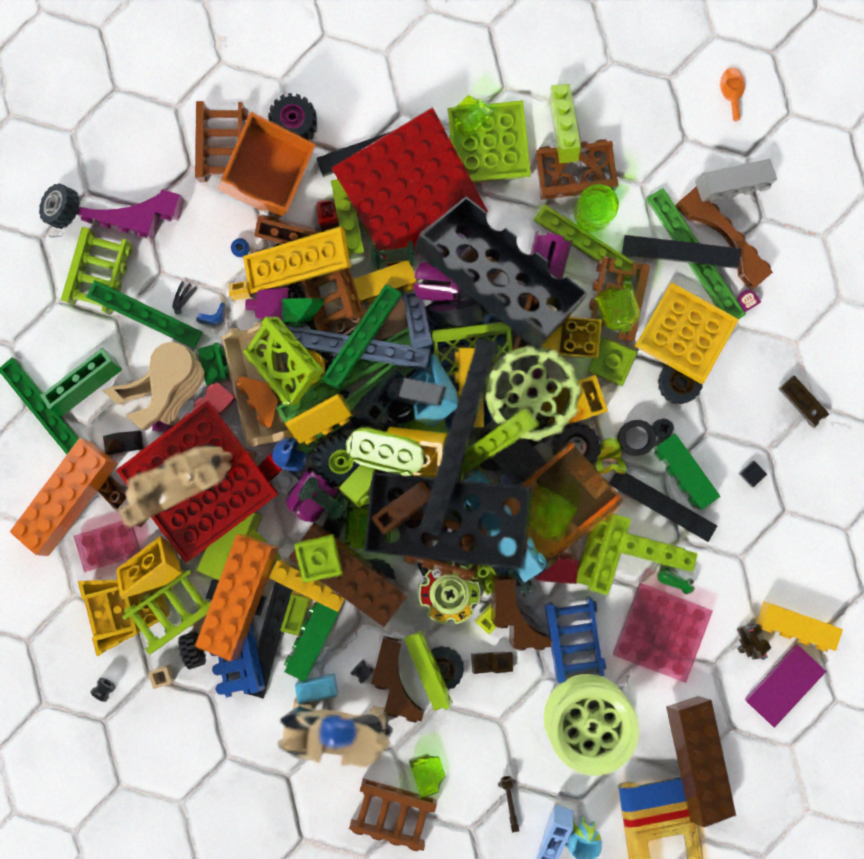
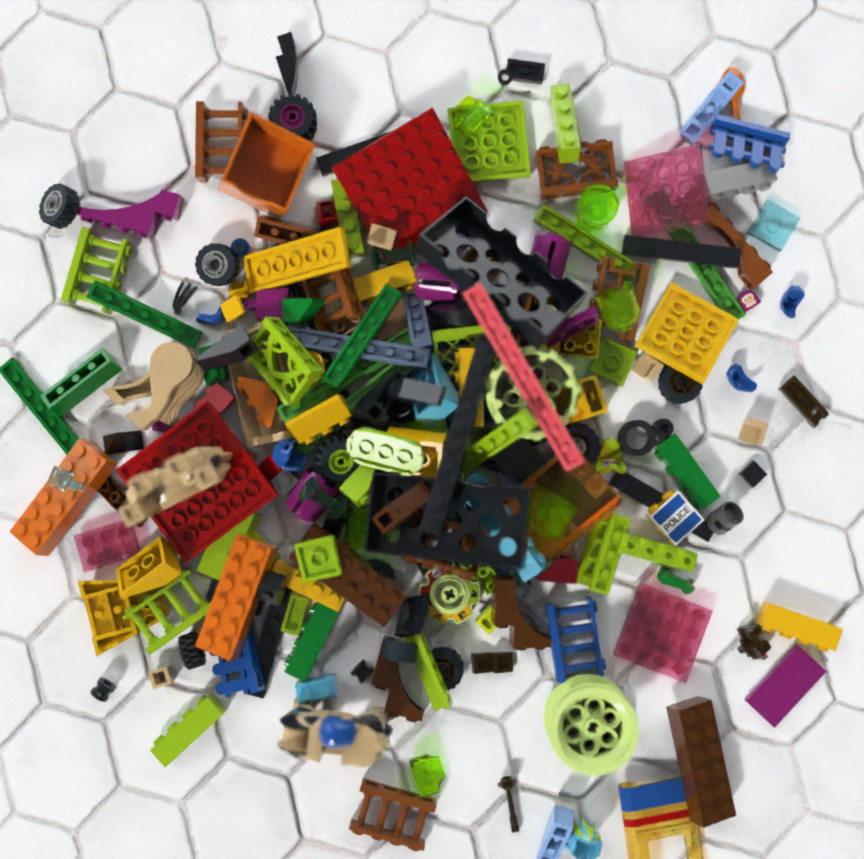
(62, 480): none -> clear light blue plate
(185, 732): none -> lime brick
(206, 264): none -> black wheel
(229, 350): none -> black slope
(233, 308): none -> yellow panel
(272, 588): none -> black slope
(288, 62): none -> black slope
(381, 236): none -> tan panel
(399, 651): none -> black wheel
(412, 616): none -> black tile
(522, 72): none -> black hinge
(523, 377): none -> coral plate
(573, 326): none -> magenta tile
(647, 367): none -> tan panel
(666, 191): none -> clear pink plate
(674, 517): none -> piece
(711, 106): none -> light blue slope
(725, 518): none -> dark grey wheel
(739, 380): none -> blue hair
(748, 133): none -> fence
(753, 431): none -> tan panel
(773, 225): none -> clear light blue tile
(791, 300): none -> blue hair

